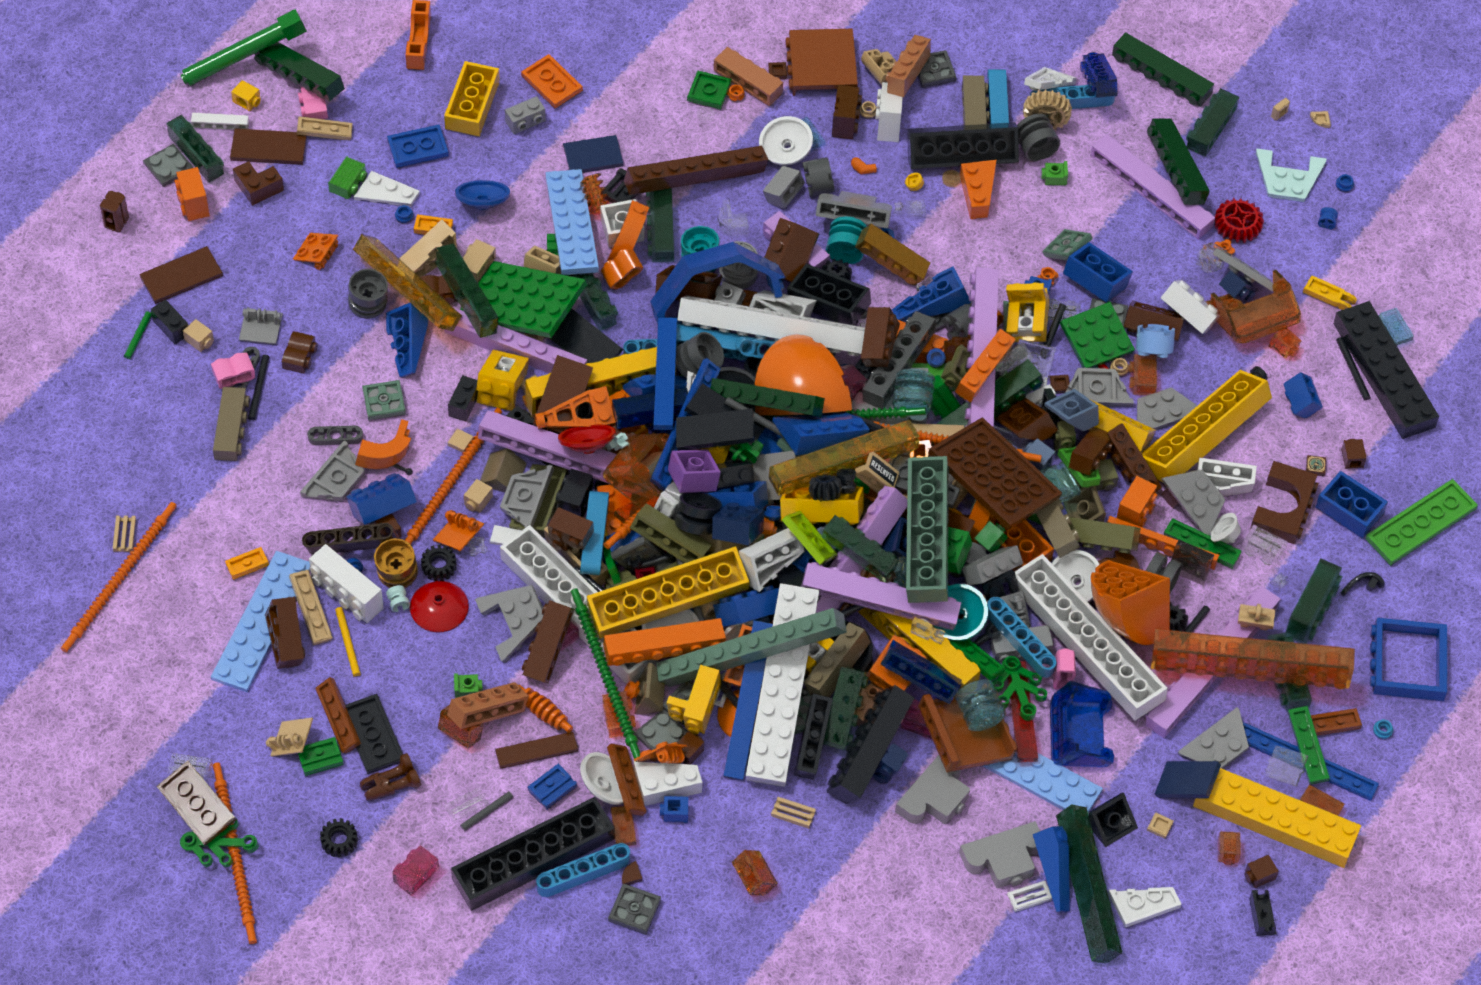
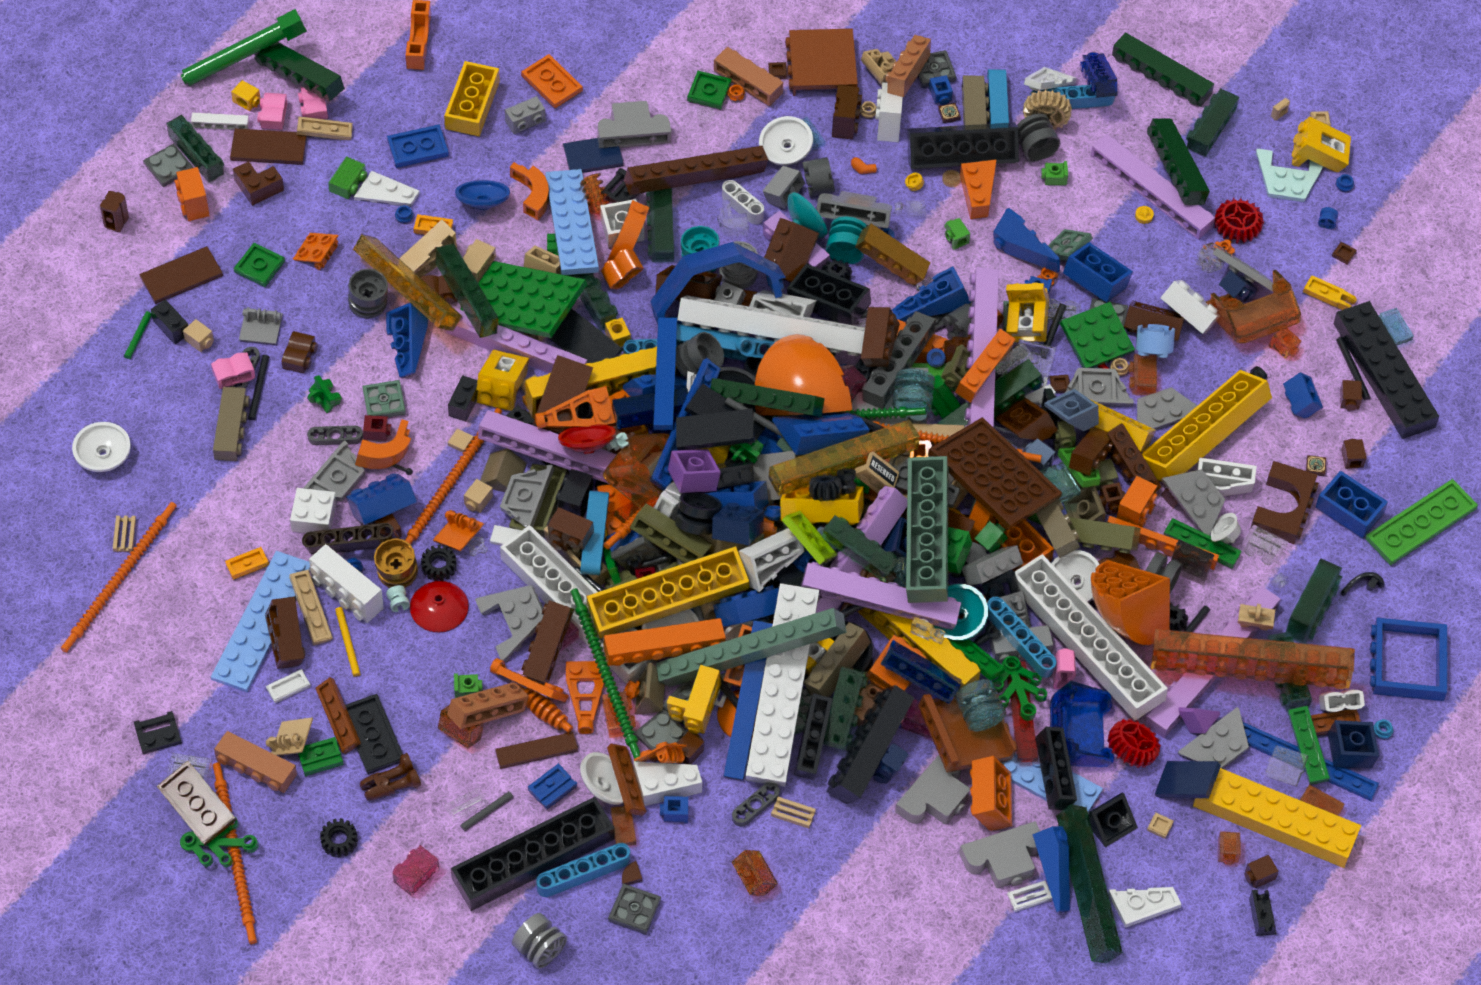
(97, 439): none -> white dish
(158, 738): none -> black plate
(255, 762): none -> nougat brick
(259, 264): none -> green plate
(273, 111): none -> bright pink brick
(288, 686): none -> white tile
(312, 510): none -> white brick
(321, 394): none -> green hips
(376, 428): none -> dark red brick
(498, 667): none -> orange plate
(538, 200): none -> orange arch
(539, 940): none -> light grey wheel
(584, 672): none -> orange plate
(614, 326): none -> yellow brick
(633, 127): none -> light grey brick
(743, 201): none -> white beam
(755, 797): none -> dark grey beam
(805, 214): none -> teal dish
(941, 93): none -> blue brick
(949, 113): none -> tile
(957, 233): none -> bright green brick
(991, 793): none -> orange brick
(1020, 242): none -> blue wedge
(1056, 768): none -> black brick
(1111, 497): none -> reddish brown brick
(1133, 743): none -> red gear
(1144, 214): none -> yellow tile
(1198, 719): none -> medium lavender slope
(1321, 145): none -> yellow brick
(1341, 700): none -> white brick
(1344, 253): none -> reddish brown tile
(1350, 394): none -> reddish brown brick
(1353, 744): none -> dark blue brick

